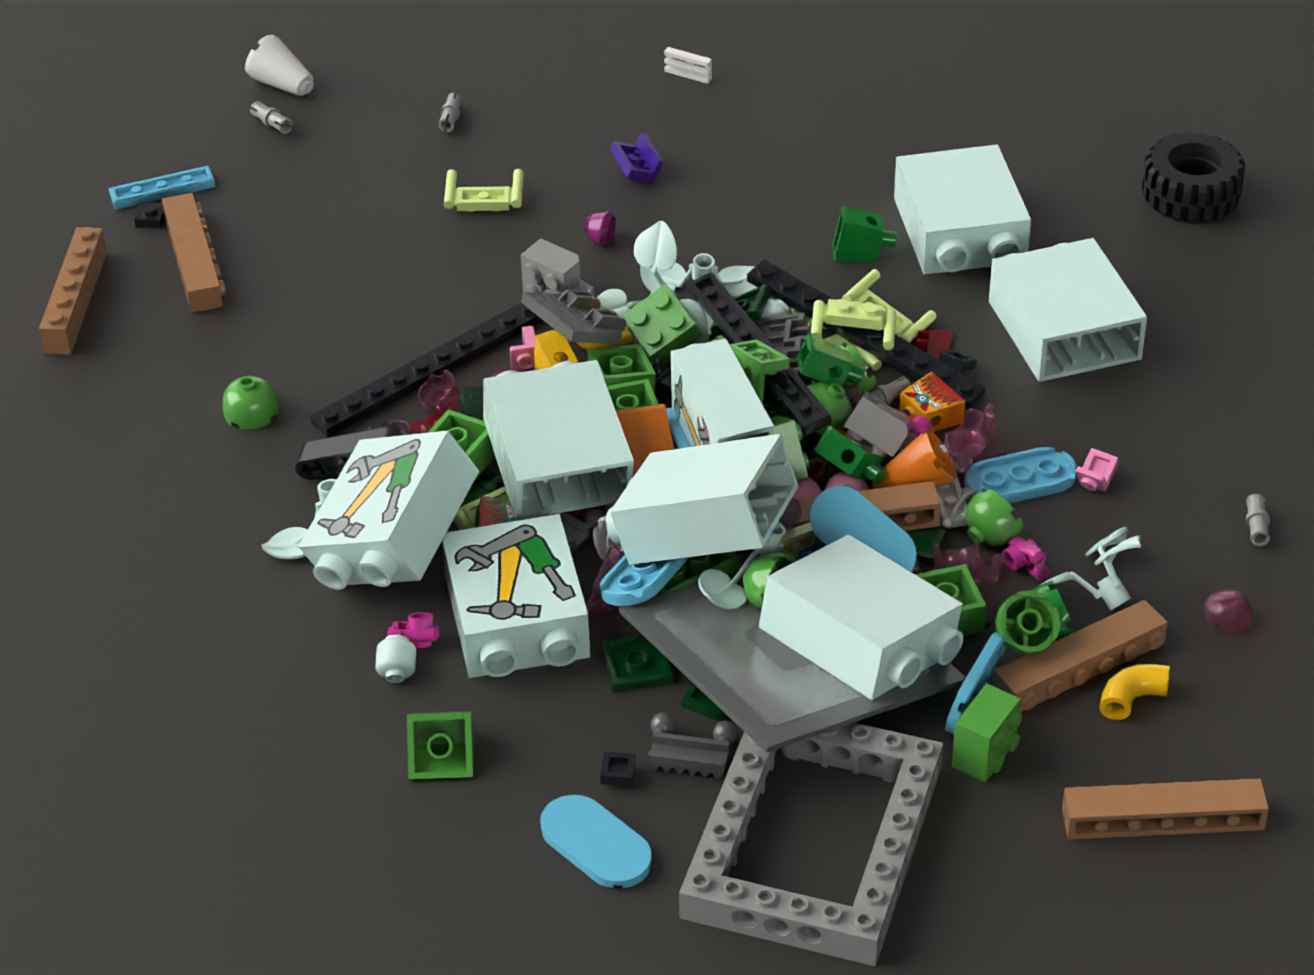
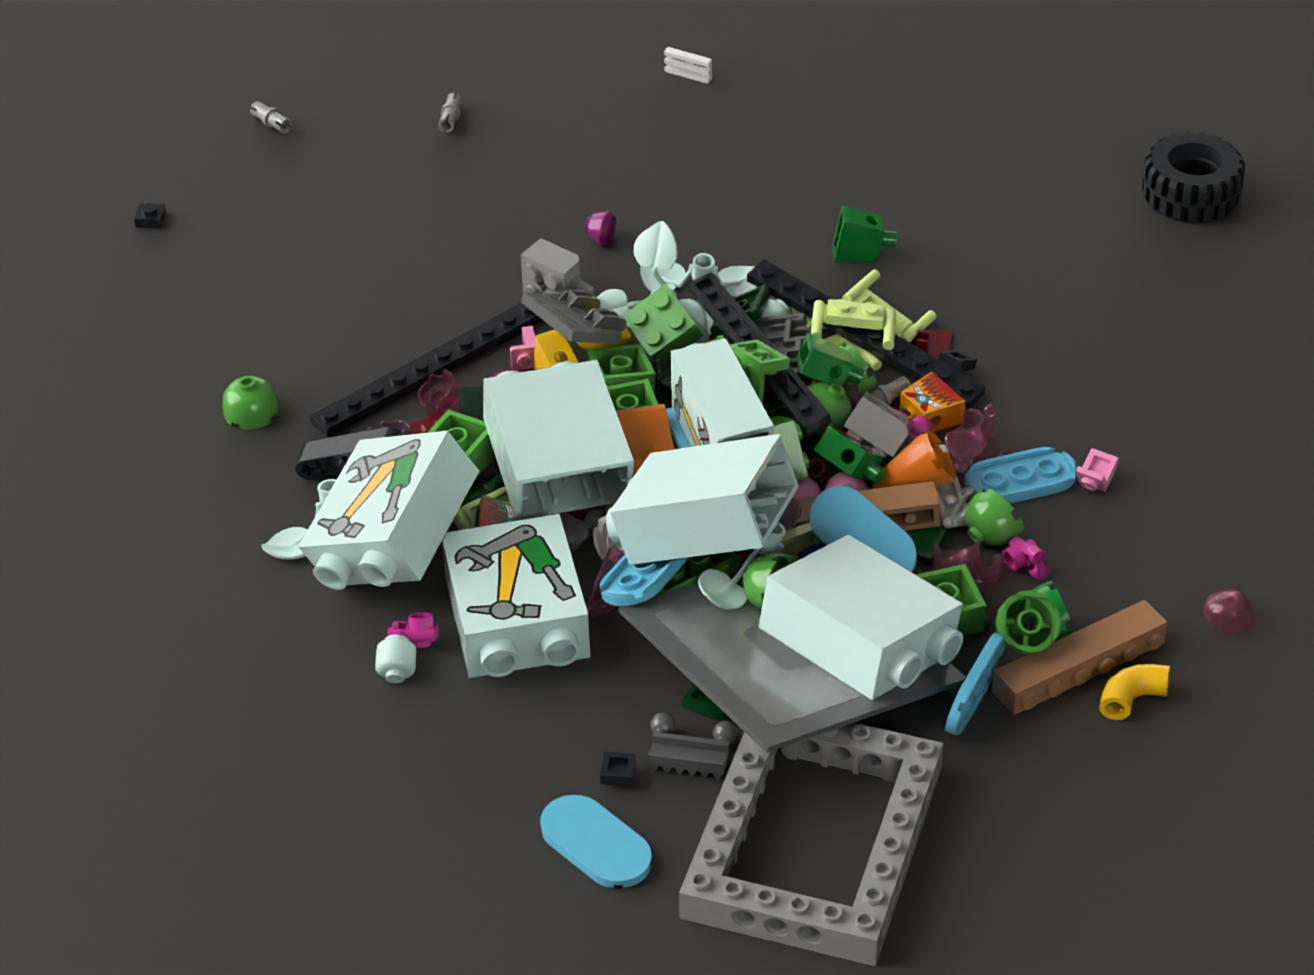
(73, 291): medium nougat brick -> none
(161, 187): medium azure tile -> none
(194, 252): medium nougat brick -> none
(278, 67): white cone -> none
(440, 745): bright green slope -> none
(483, 198): yellowish green plate -> none
(635, 664): dark green tile -> none
(638, 160): dark purple bracket -> none
(960, 208): light aqua brick -> none
(986, 733): bright green brick -> none
(1067, 309): light aqua brick -> none
(1111, 587): light aqua plant -> none
(1164, 808): medium nougat brick -> none
(1257, 520): light grey pin -> none

